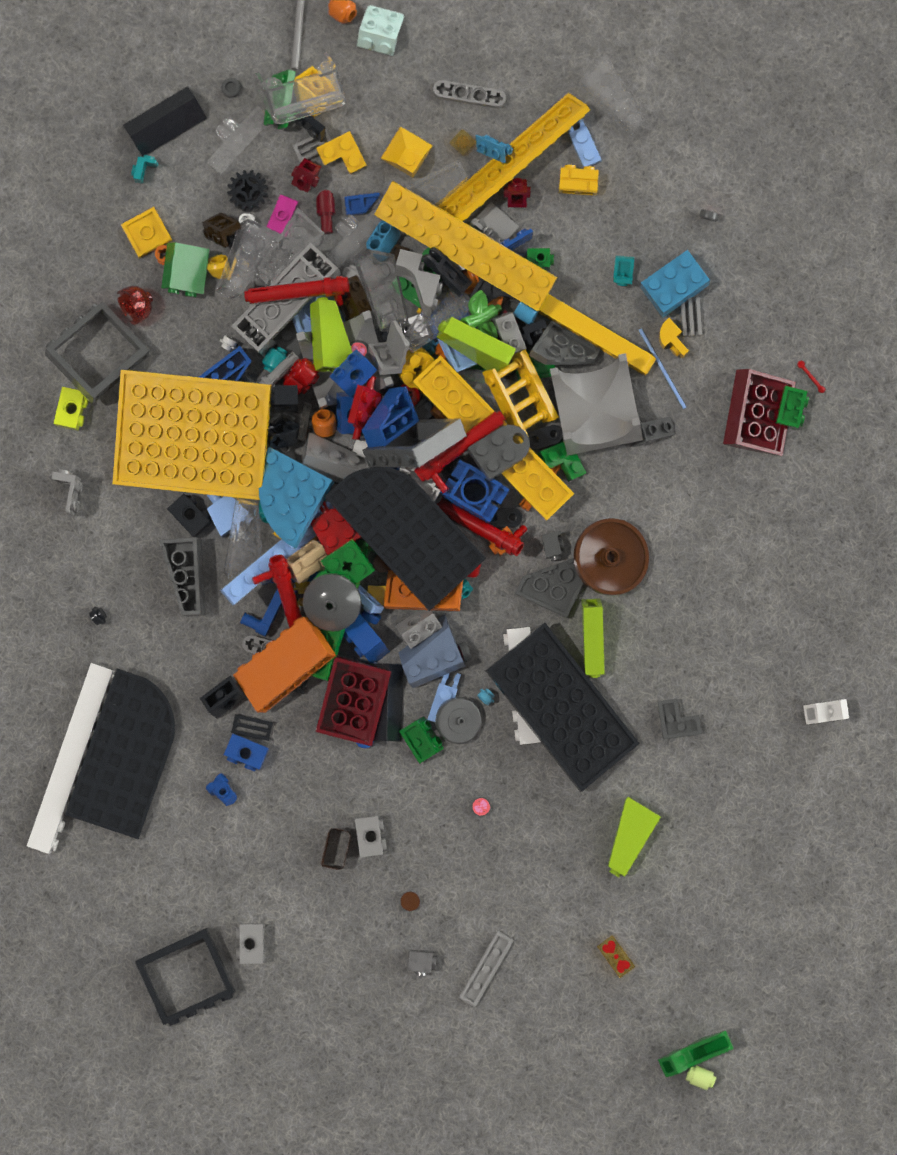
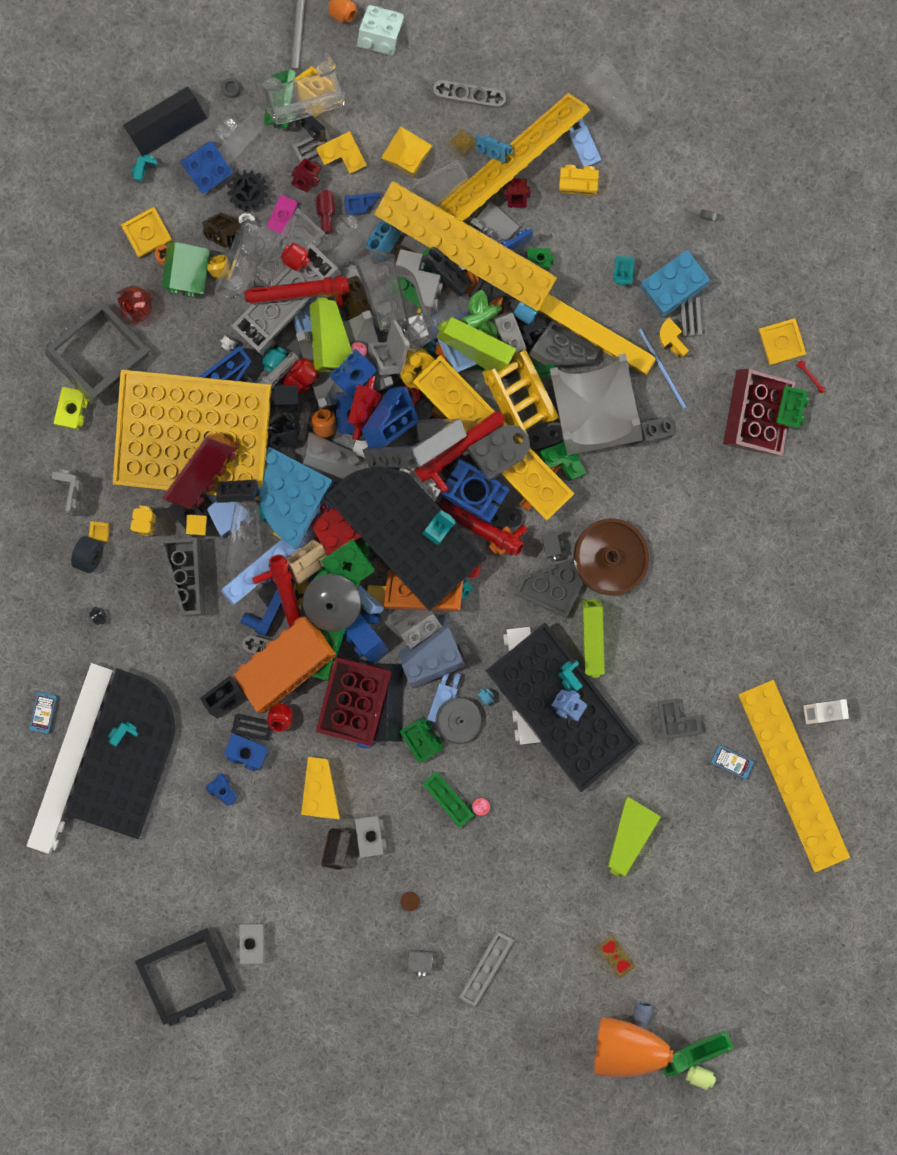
(43, 712): none -> tile
(87, 554): none -> black wheel
(99, 531): none -> yellow tile
(117, 733): none -> teal bracket
(143, 521): none -> yellow brick
(196, 525): none -> yellow tile
(201, 471): none -> dark red slope
(206, 167): none -> blue bracket
(237, 491): none -> black bracket
(280, 717): none -> red head
(295, 257): none -> red head
(319, 791): none -> yellow wedge
(439, 527): none -> teal bracket
(448, 799): none -> green plate
(569, 681): none -> teal bracket
(569, 705): none -> medium blue brick
(628, 1050): none -> orange cylinder
(642, 1014): none -> sand blue cone
(732, 762): none -> tile
(782, 341): none -> yellow tile
(793, 776): none -> yellow plate

